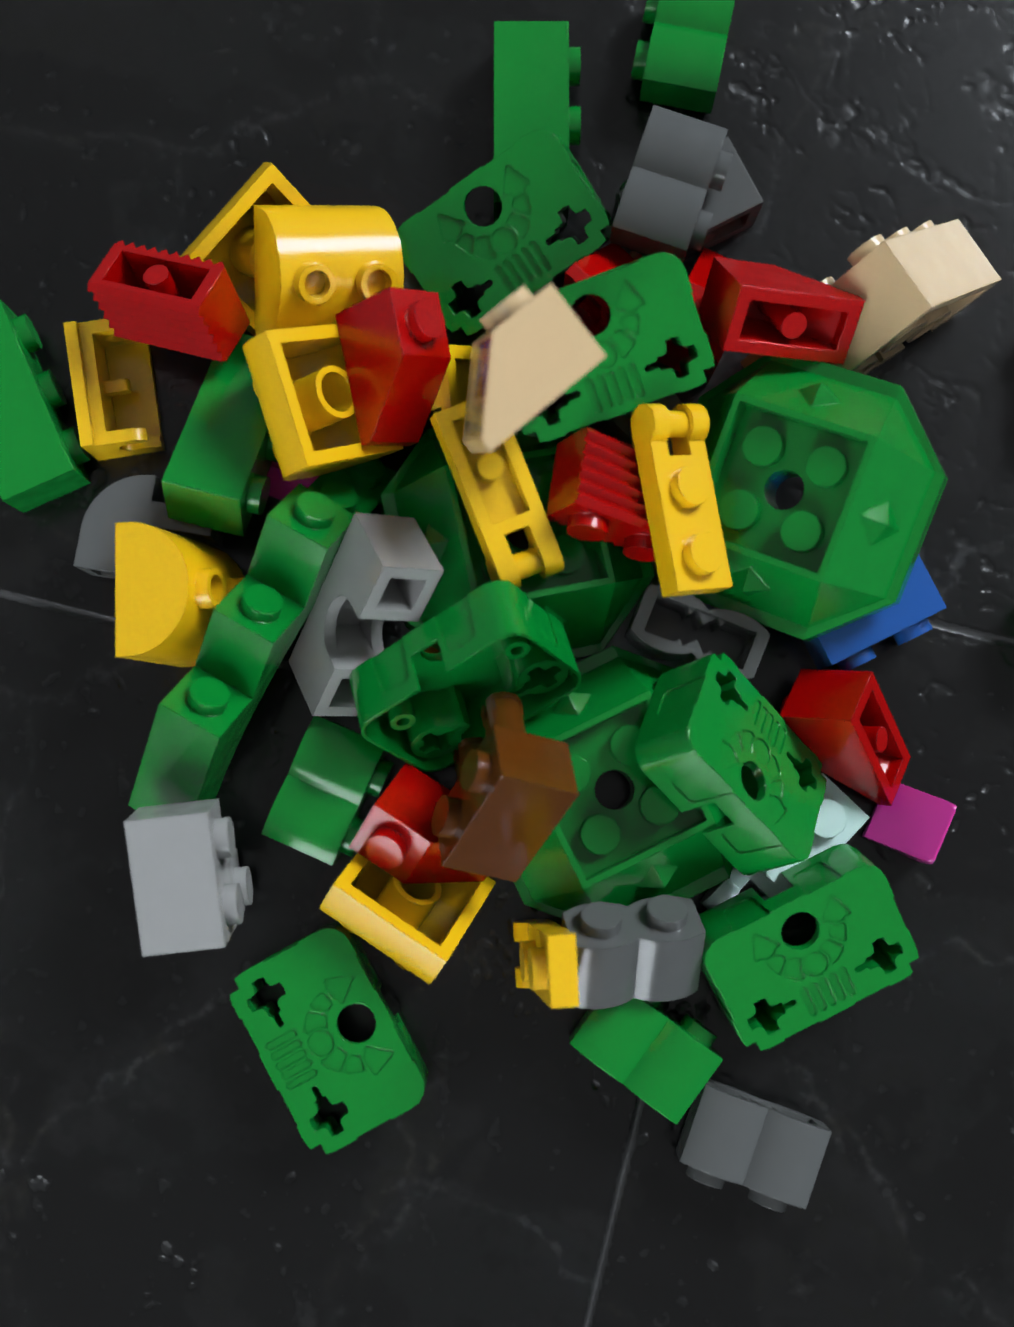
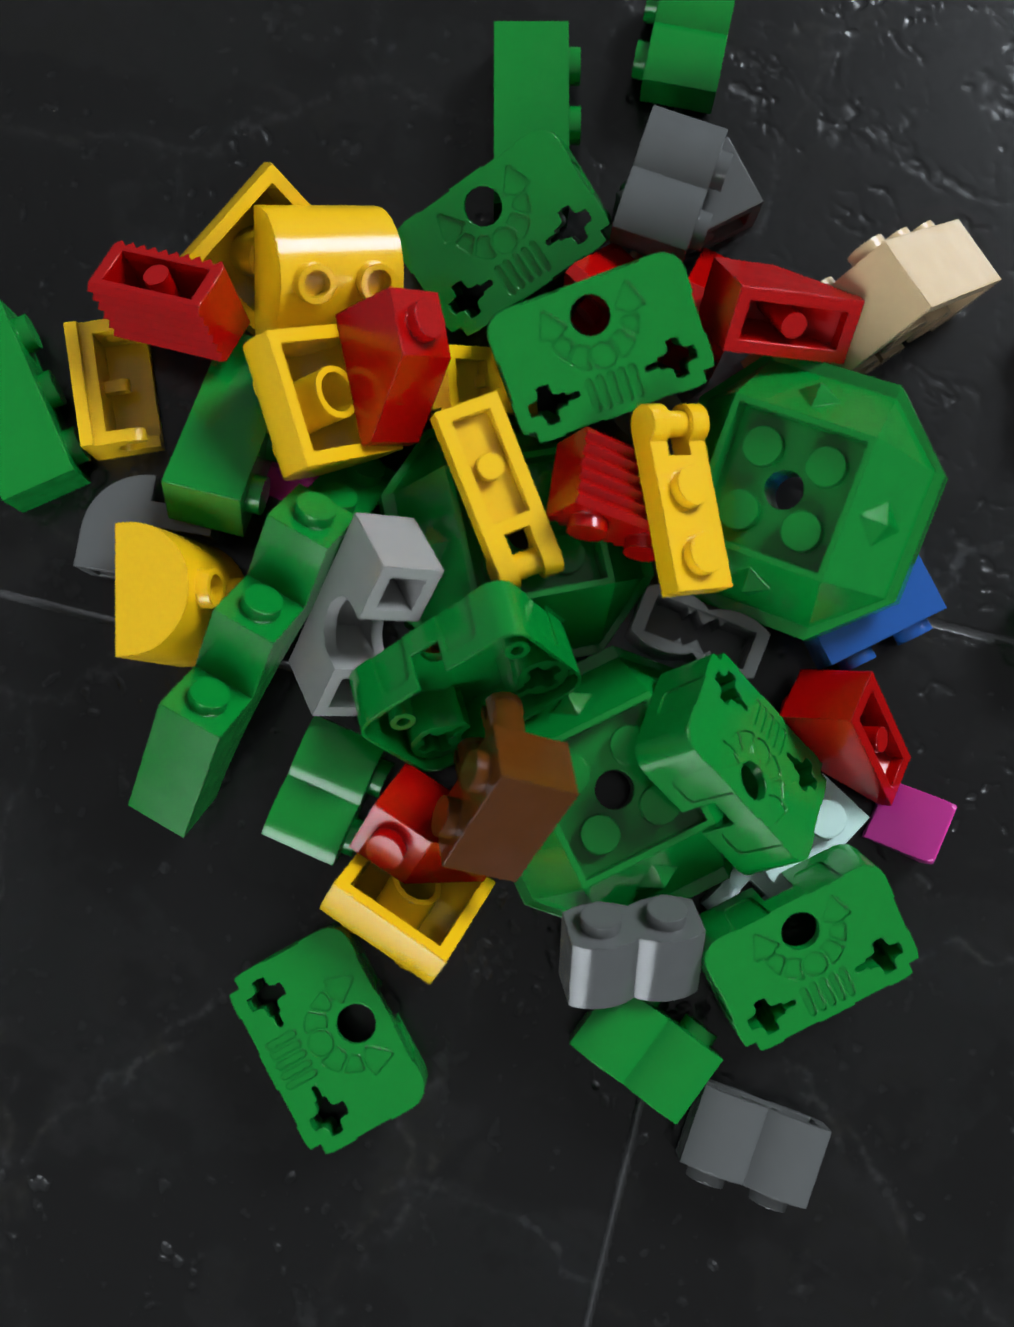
(185, 877): light grey brick -> none
(523, 364): tan slope -> none
(547, 961): yellow plate -> none

